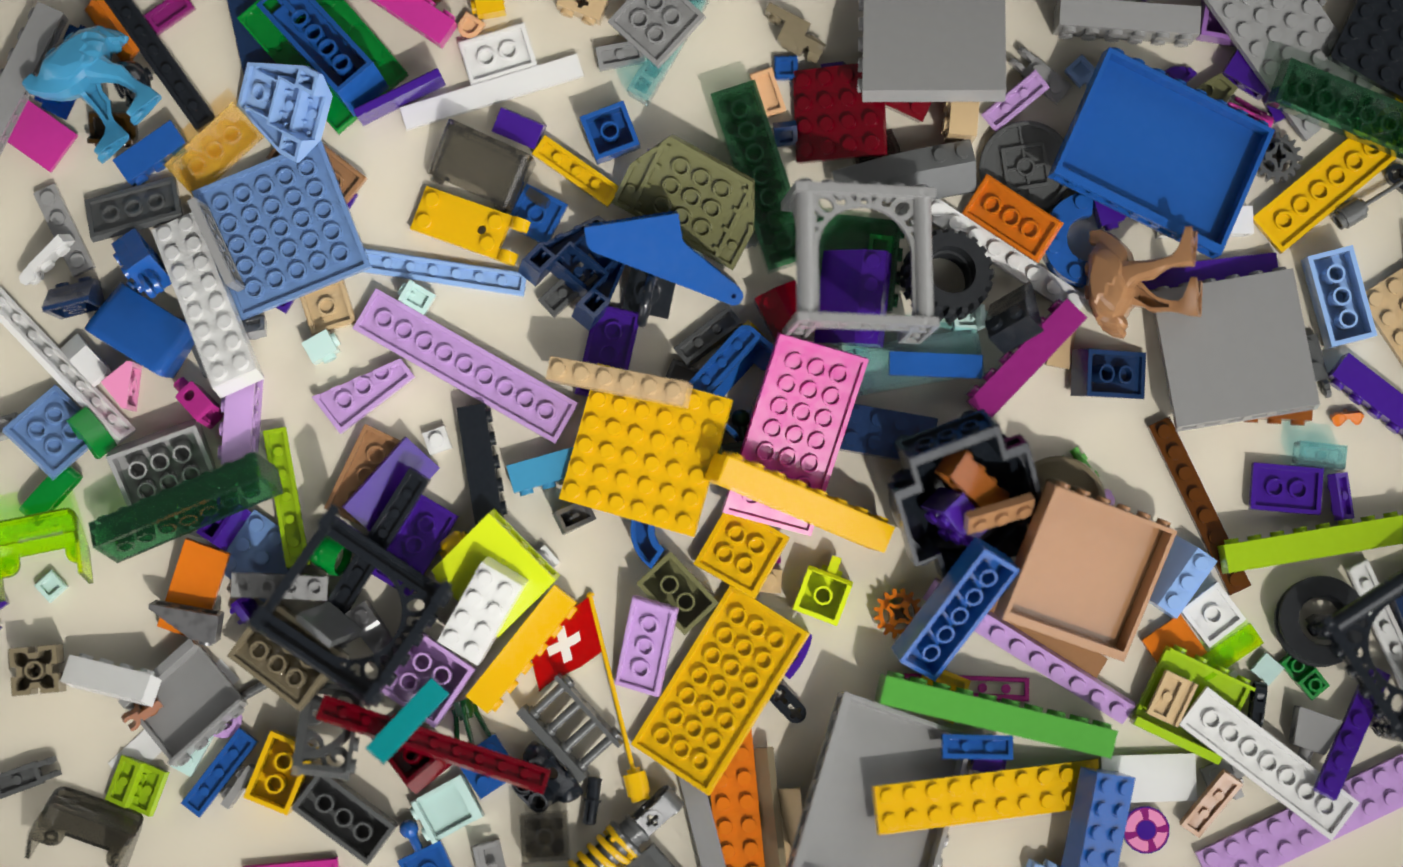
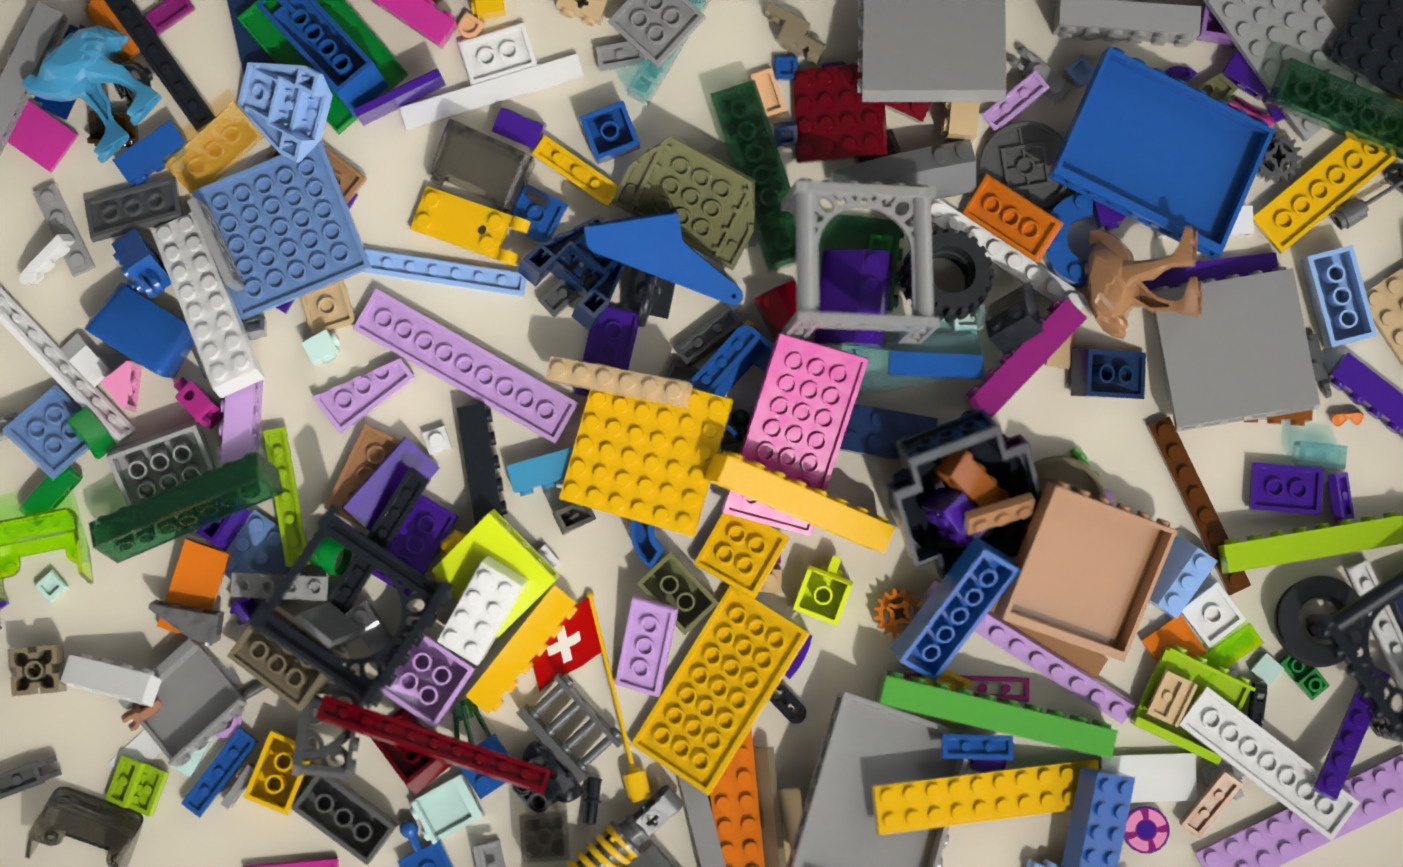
(74, 299): dark blue slope -> none
(407, 721): teal tile -> none
(416, 297): light aqua bracket -> none
(1312, 732): light grey torso -> none

